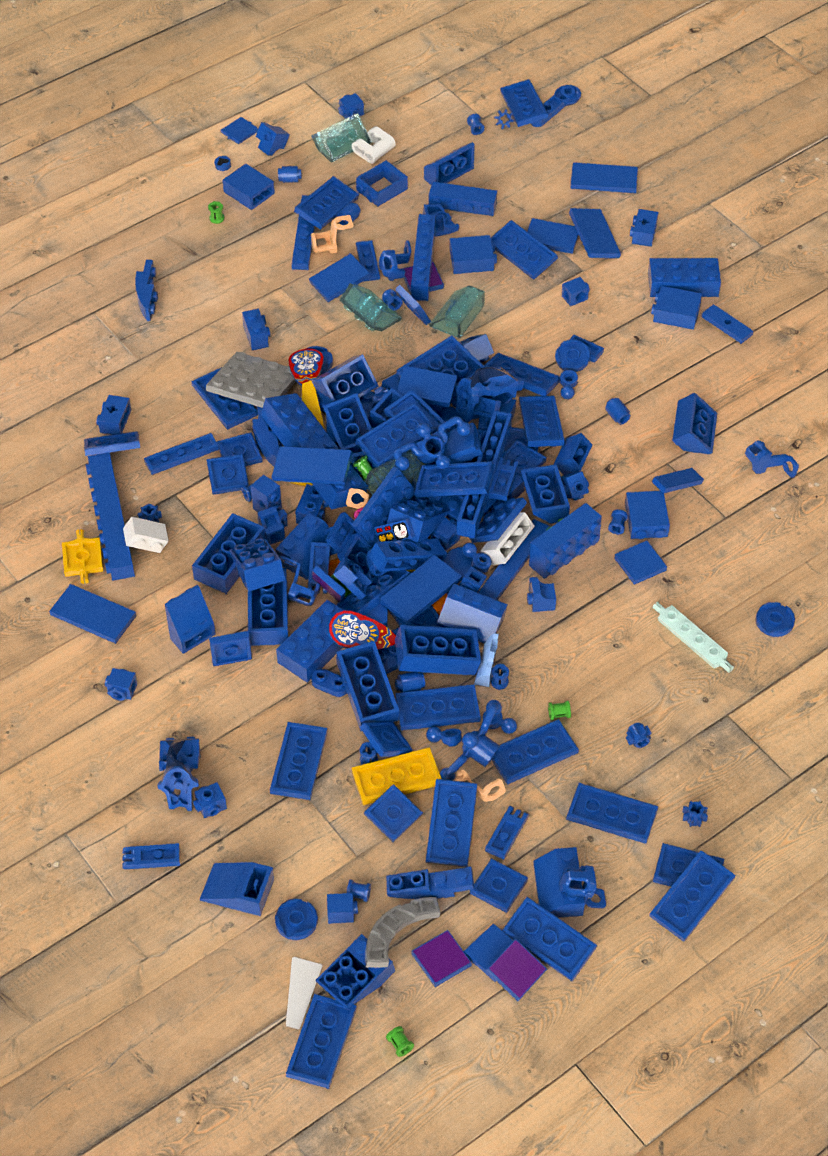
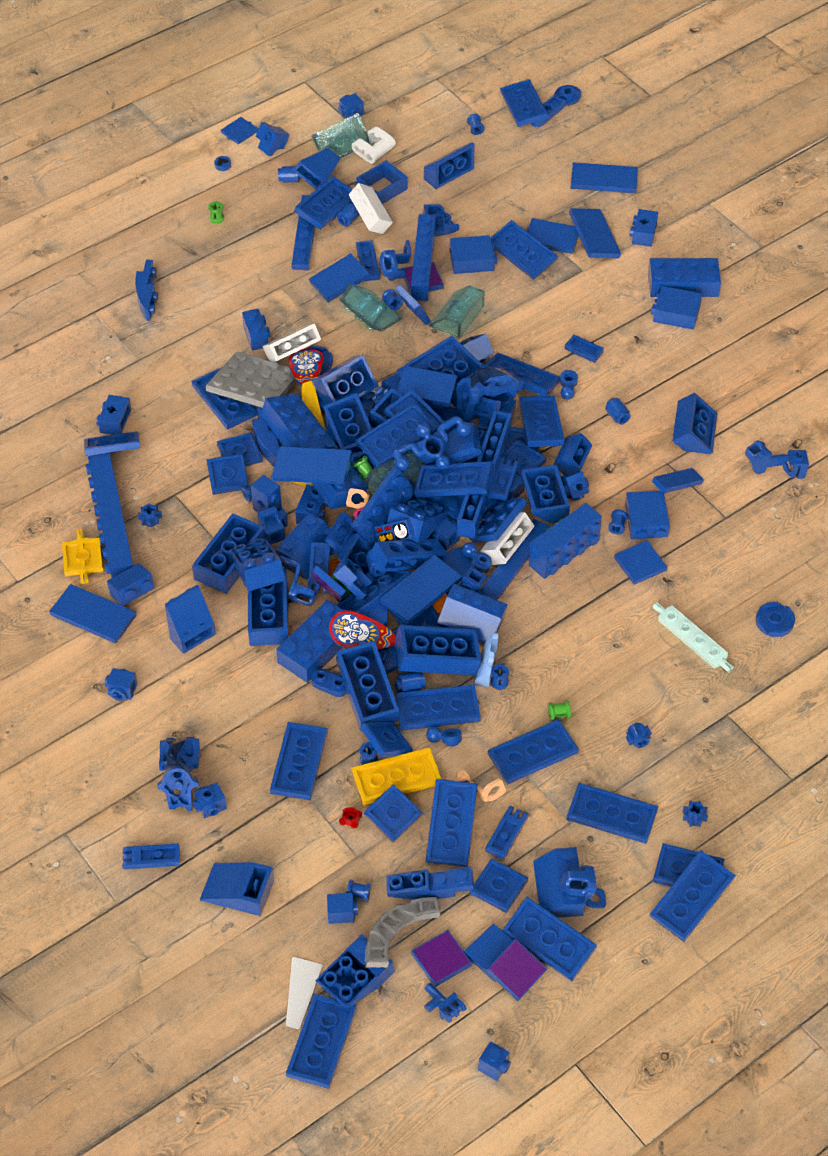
(130, 584): none -> blue brick
(145, 534): white brick -> none
(181, 453): blue plate -> none
(230, 648): blue tile -> none
(248, 186): blue brick -> none
(292, 342): none -> white brick
(296, 919): blue tile -> none
(317, 167): none -> blue slope
(330, 235): light nougat piece -> none
(350, 812): none -> red plate
(370, 208): none -> white brick
(400, 1041): bright green bush -> none
(447, 1007): none -> blue arm
(463, 198): blue brick -> none
(476, 744): blue wheel -> none
(494, 1061): none -> blue brick
(507, 116): blue gear -> none
(507, 725): blue plate -> none
(541, 595): blue brick -> none
(572, 355): blue tile -> none
(575, 291): blue brick -> none
(727, 324): blue tile -> none
(799, 459): none -> blue bracket

